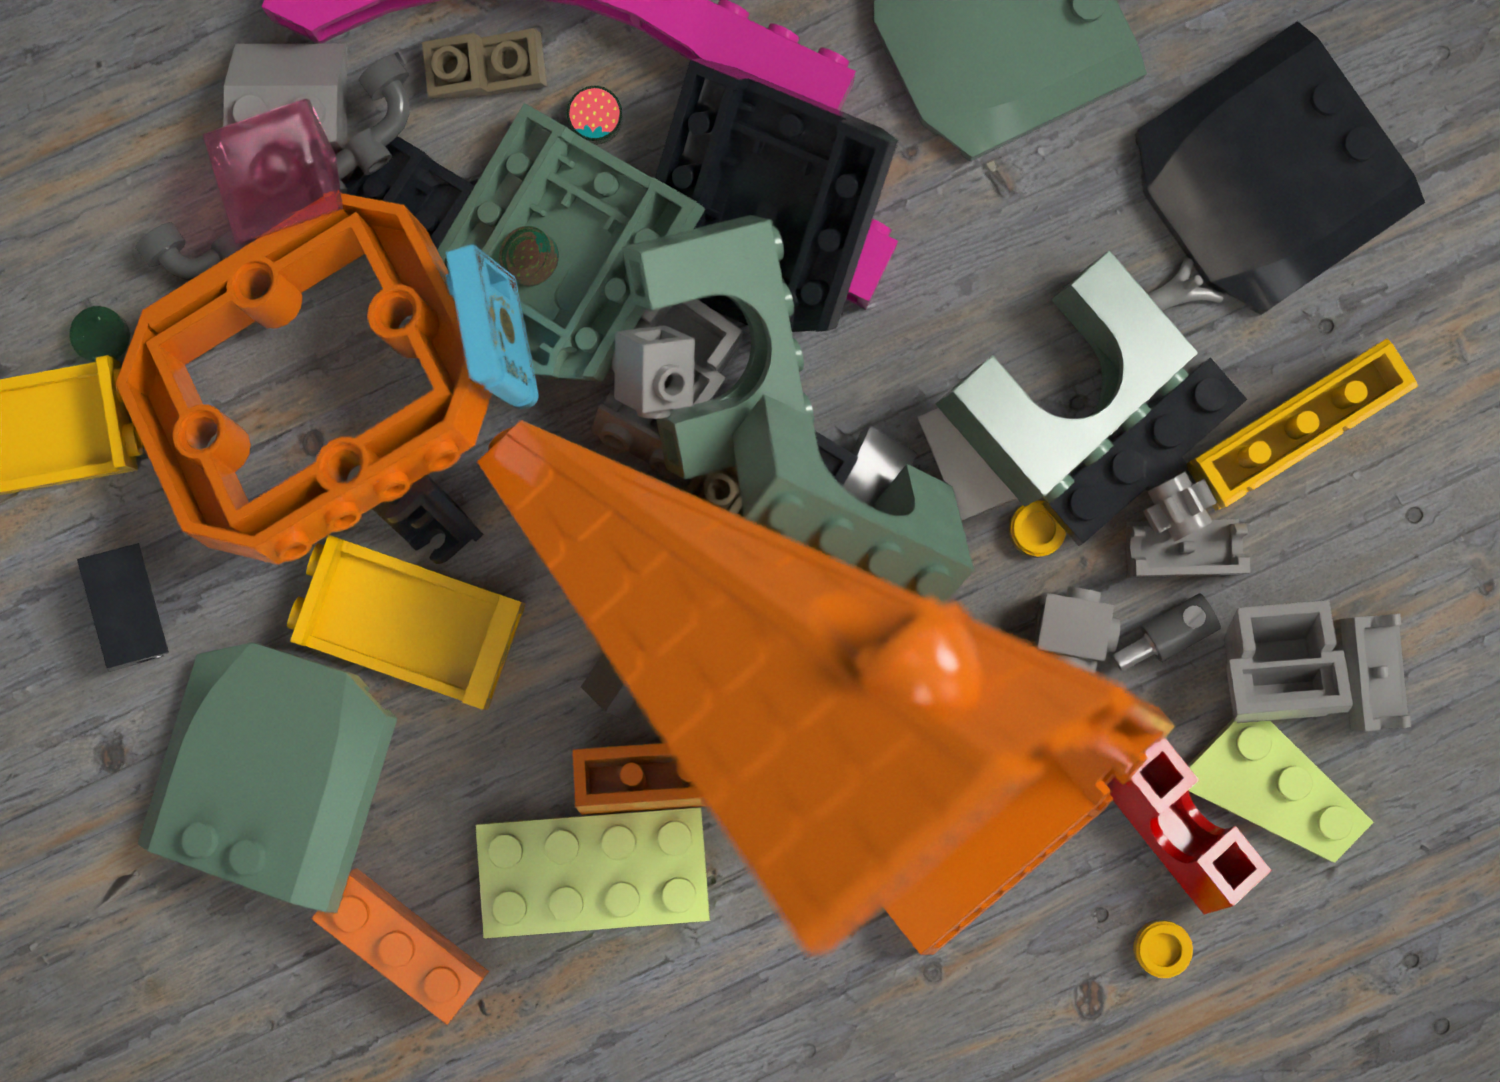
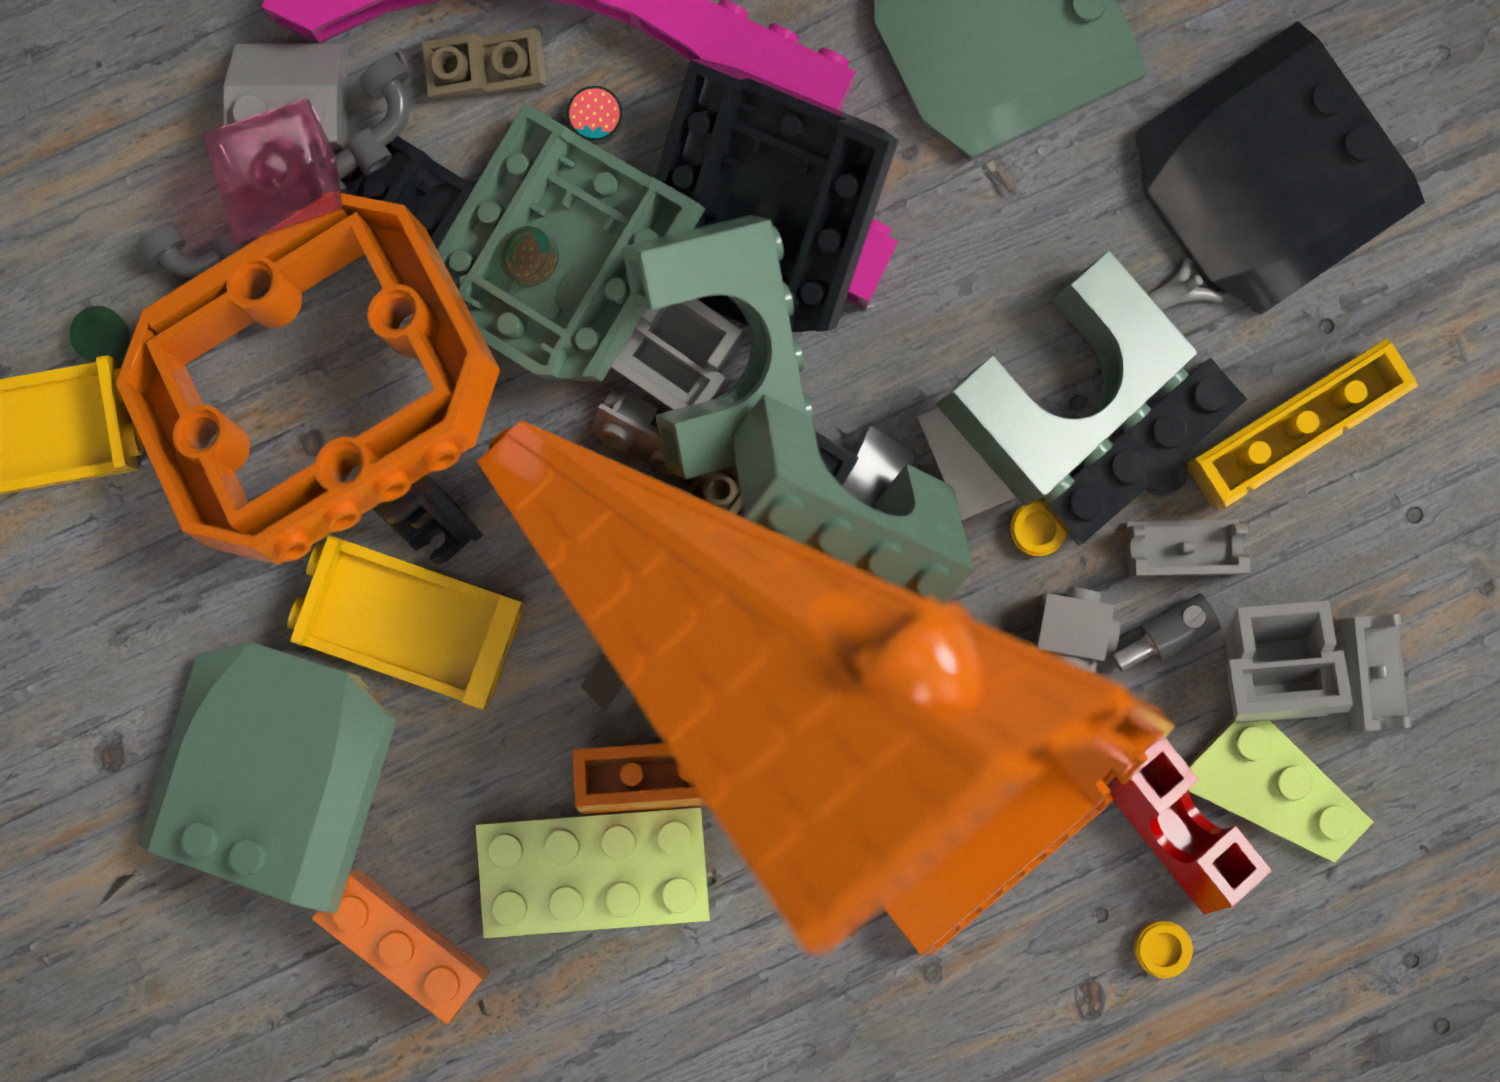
(123, 607): black hinge -> none
(492, 326): medium azure container -> none
(653, 370): light grey brick -> none
(1180, 506): light grey gear -> none

